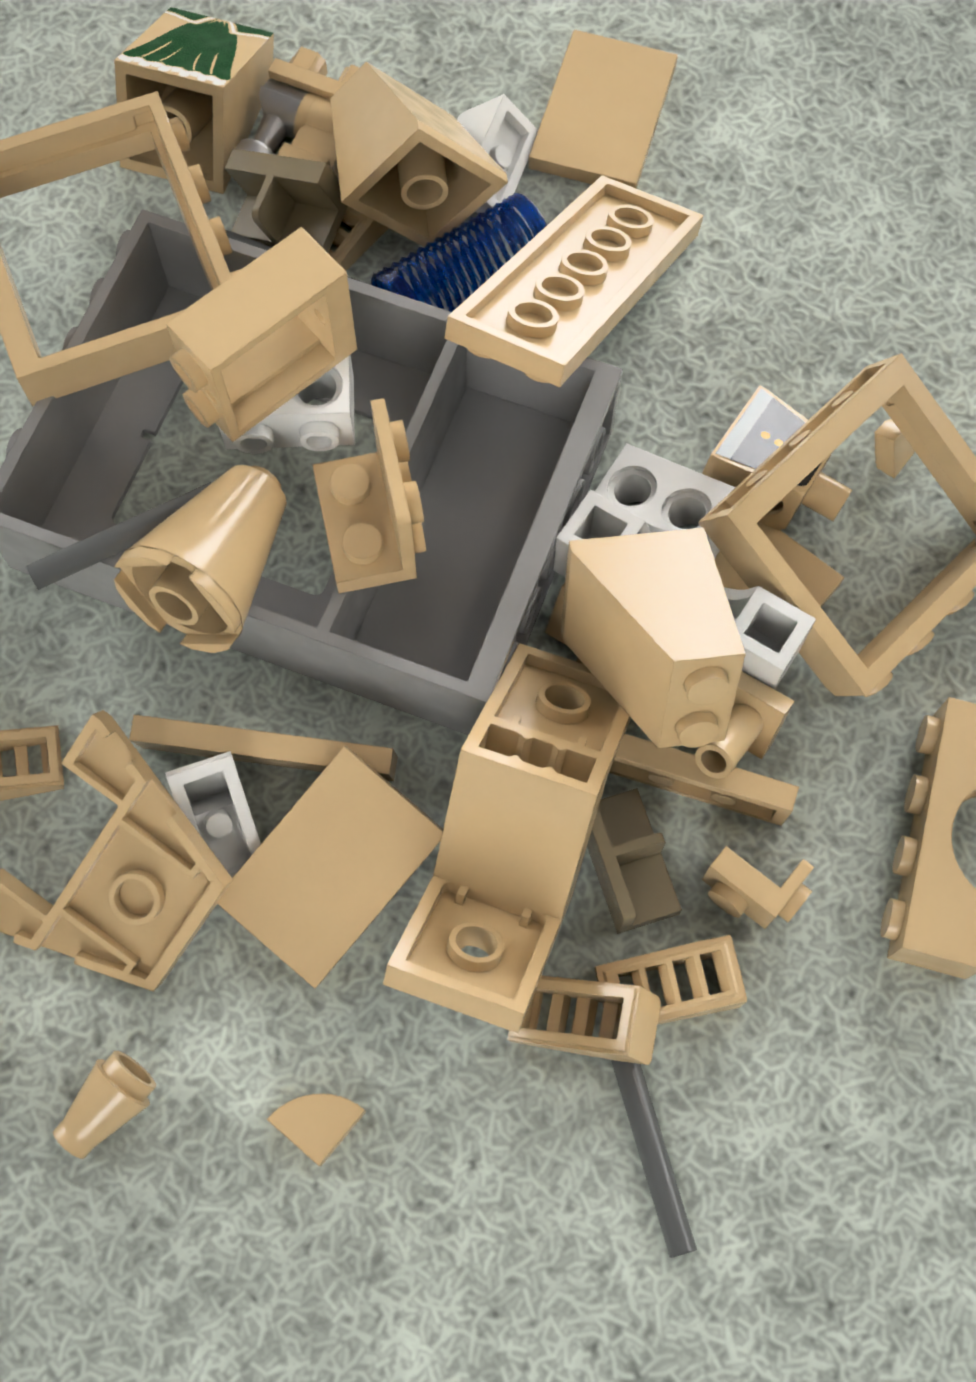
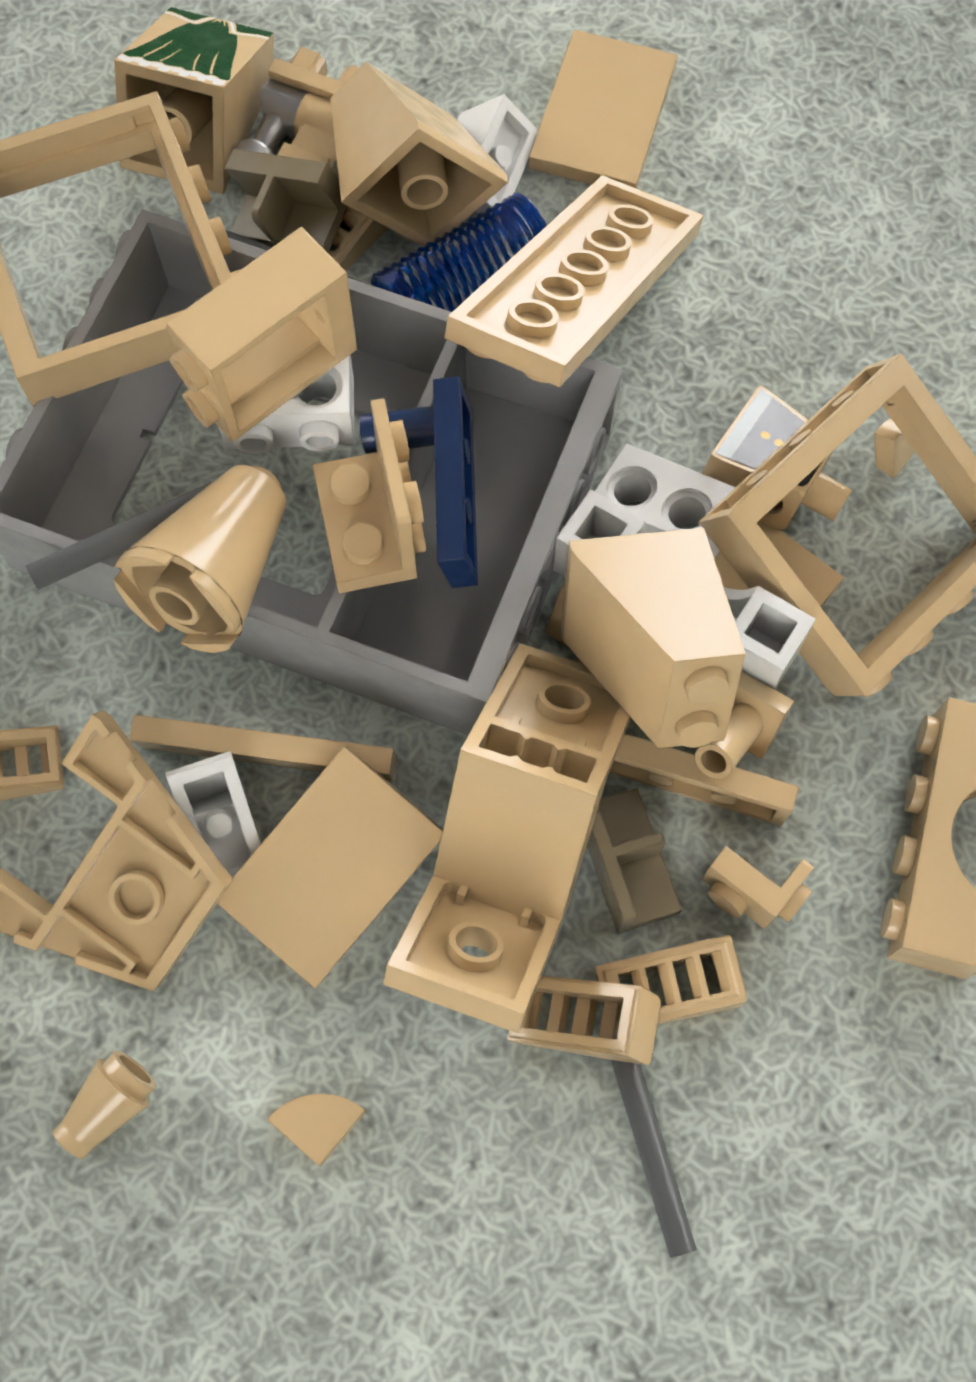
(450, 431): none -> dark blue piece

